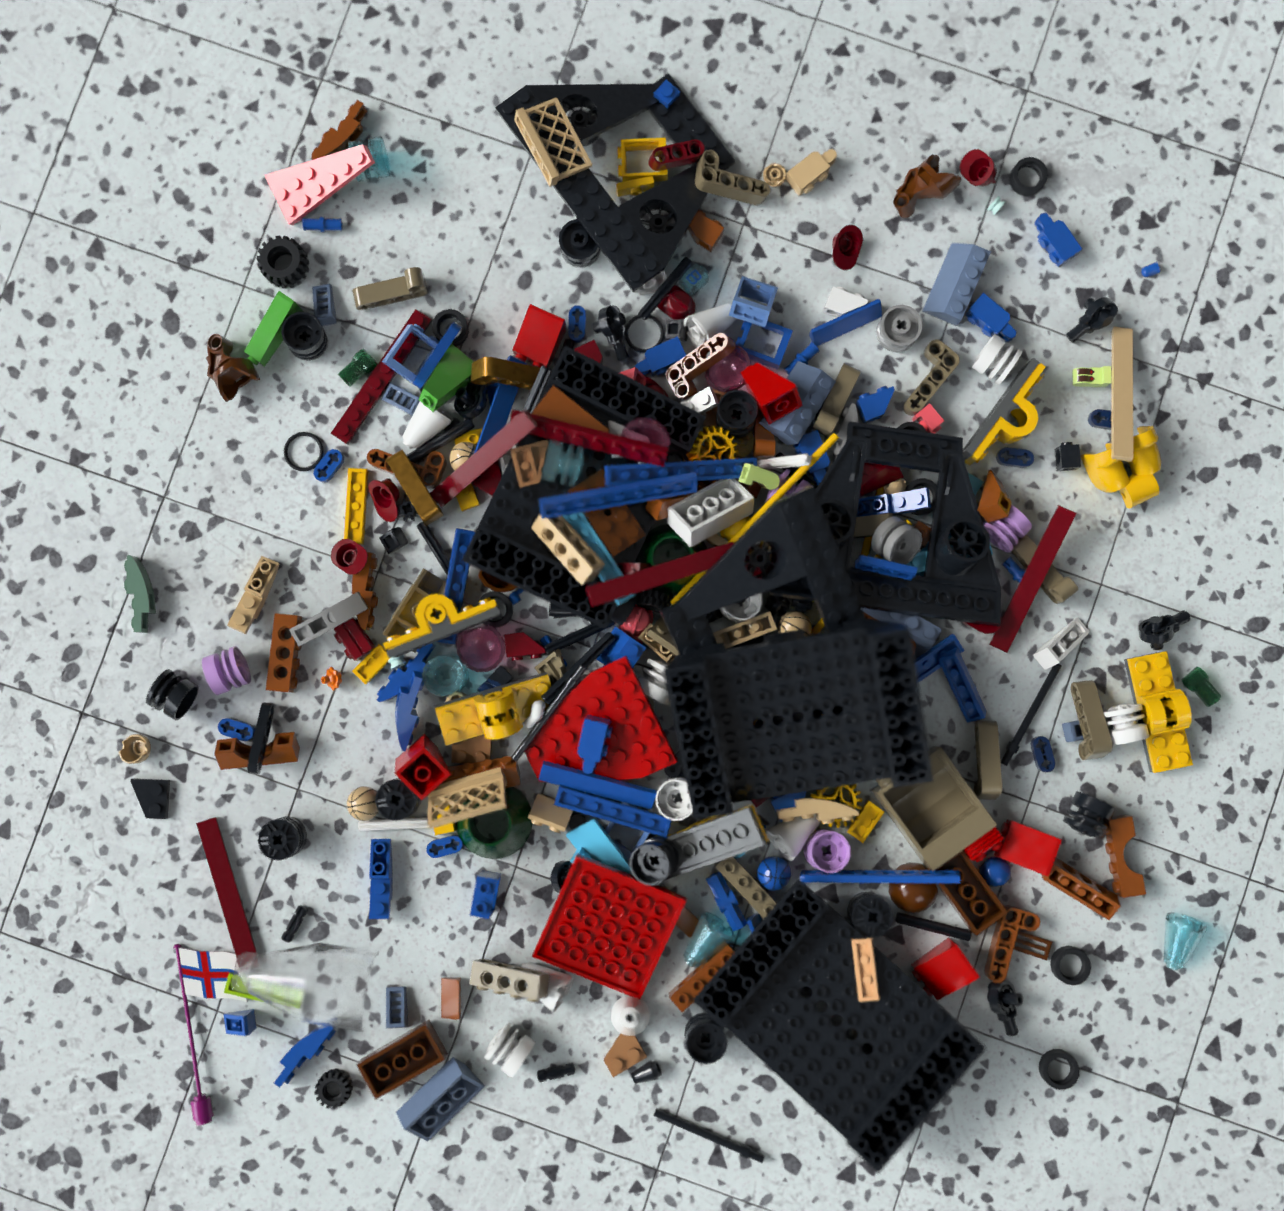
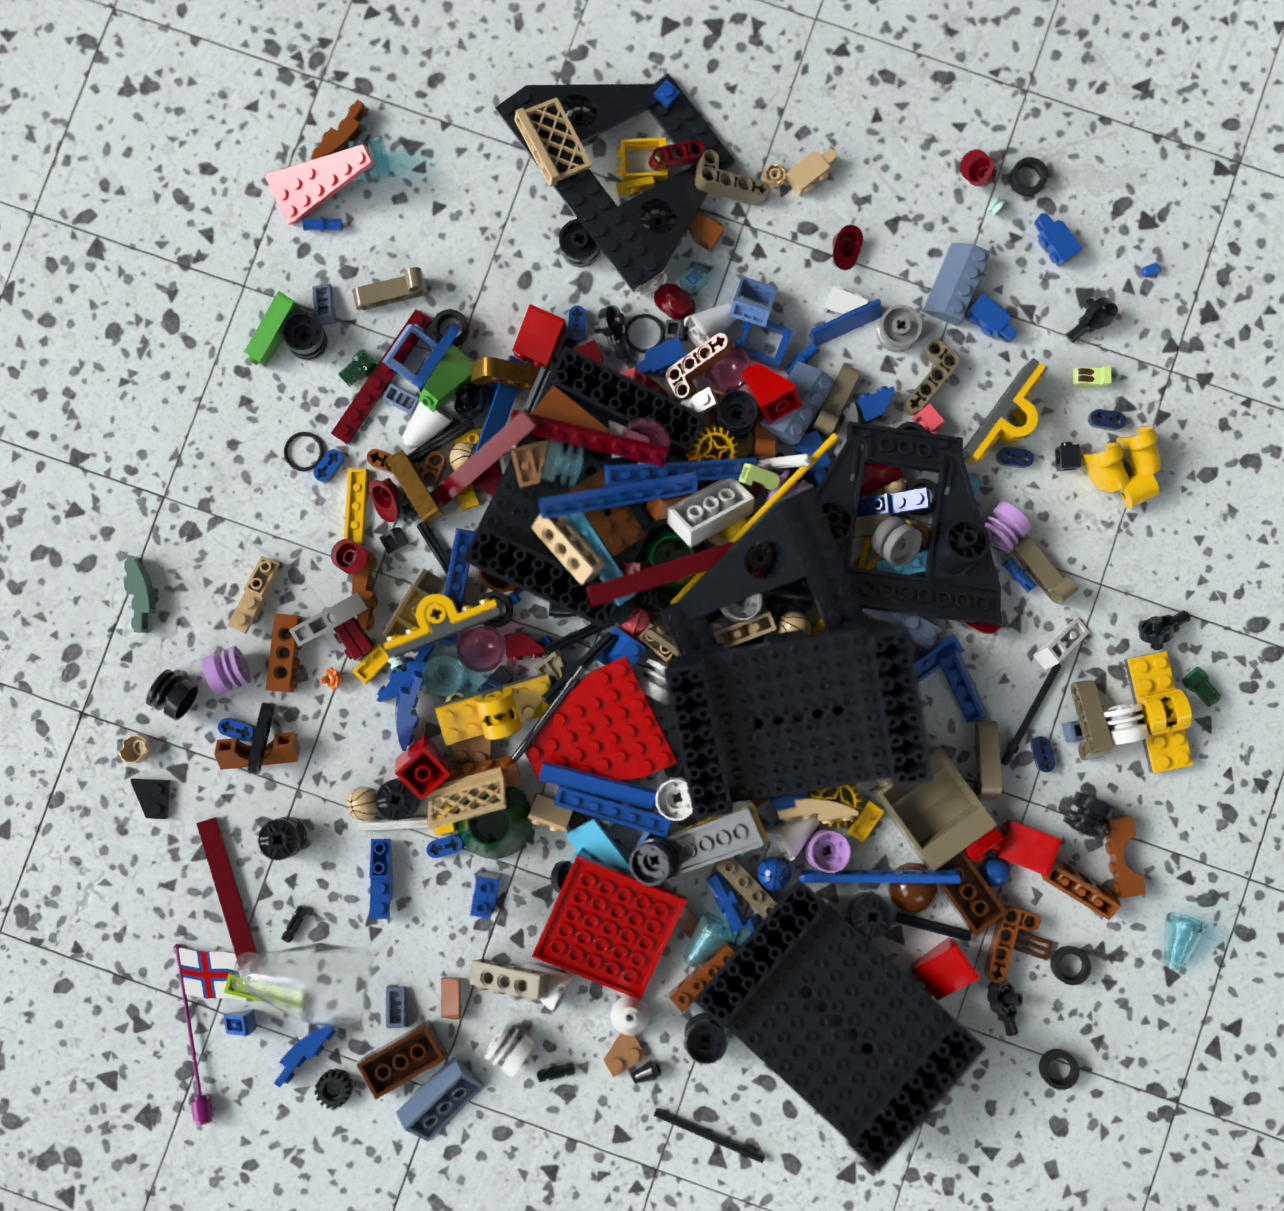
(227, 369): reddish brown piece -> none
(277, 248): black tyre -> none
(537, 713): white arm -> none
(593, 741): blue hinge -> none
(665, 288): black axle -> none
(865, 969): light nougat tile -> none
(885, 567): blue tile -> none
(924, 183): reddish brown piece -> none
(994, 500): dark orange slope -> none
(997, 359): white wheel -> none
(1033, 577): dark red tile -> none
(1122, 394): tan tile -> none

